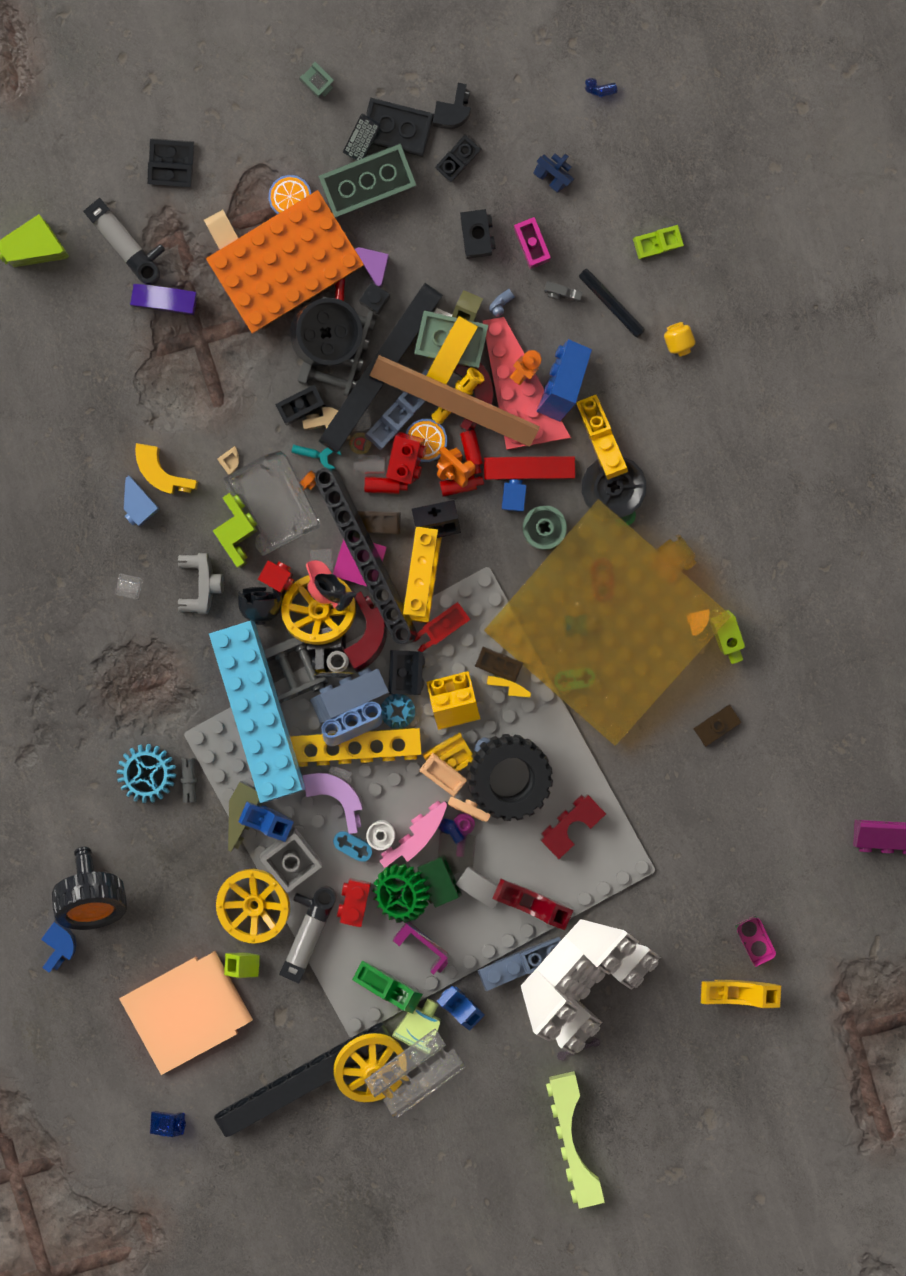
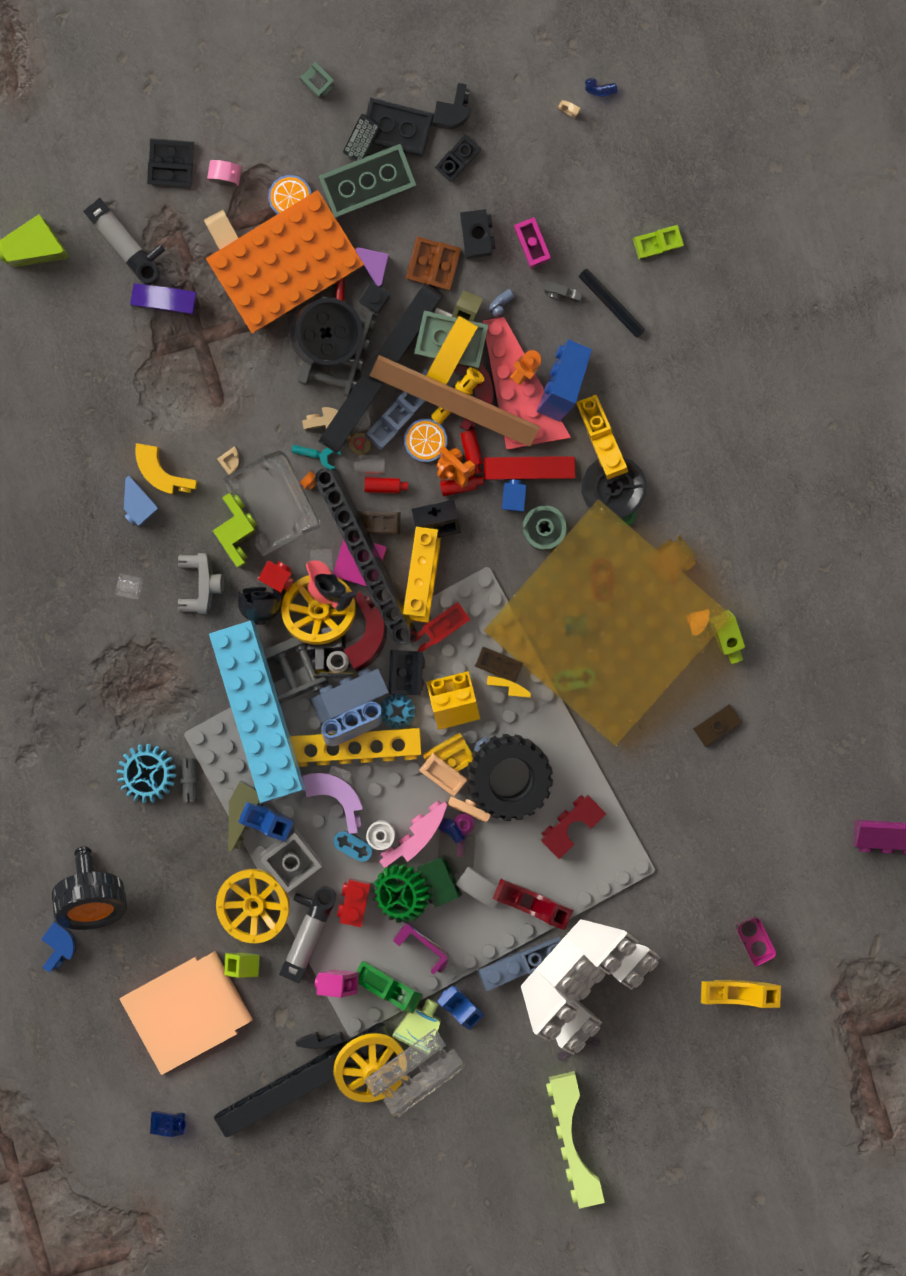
(224, 172): none -> bright pink piece
(300, 405): black brick -> none
(313, 1040): none -> black slope
(337, 983): none -> dark pink brick
(406, 458): red brick -> none
(433, 263): none -> dark orange slope
(561, 178): dark blue hips -> none
(569, 109): none -> tan tile
(679, 339): yellow head -> none

